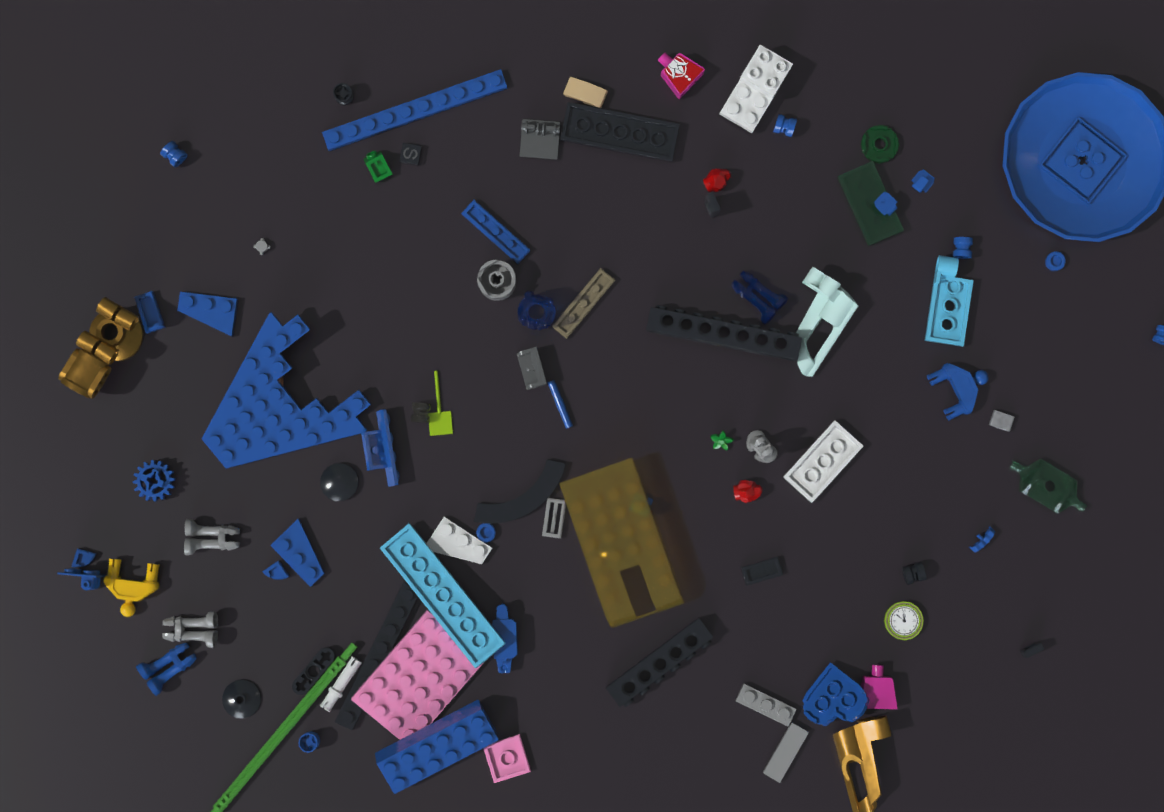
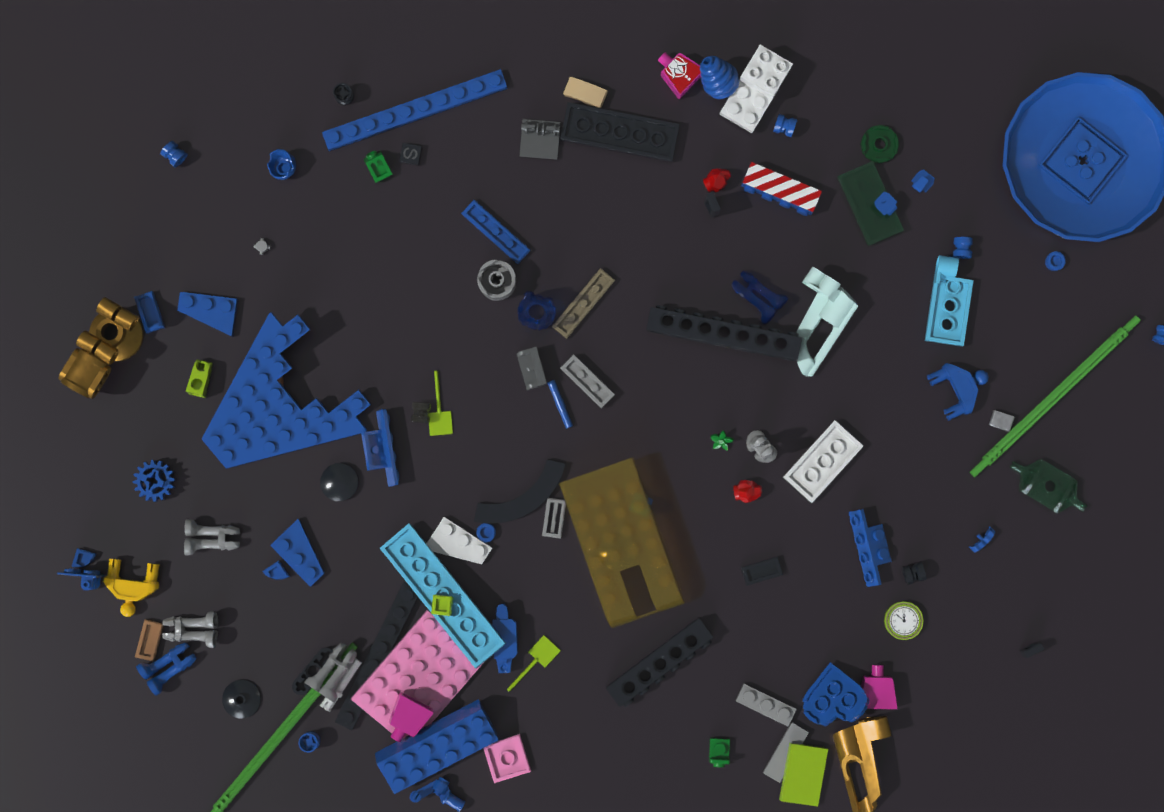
(149, 640): none -> medium nougat tile
(199, 378): none -> lime leg
(281, 164): none -> blue hair
(328, 689): none -> light grey piece
(408, 716): none -> dark pink torso
(440, 788): none -> blue pin
(442, 605): none -> lime tile
(543, 652): none -> lime piece
(587, 381): none -> light grey plate
(718, 77): none -> blue piece
(719, 752): none -> green bracket
(781, 189): none -> brick
(803, 774): none -> lime tile
(871, 547): none -> blue bracket
(1060, 391): none -> bright green axle

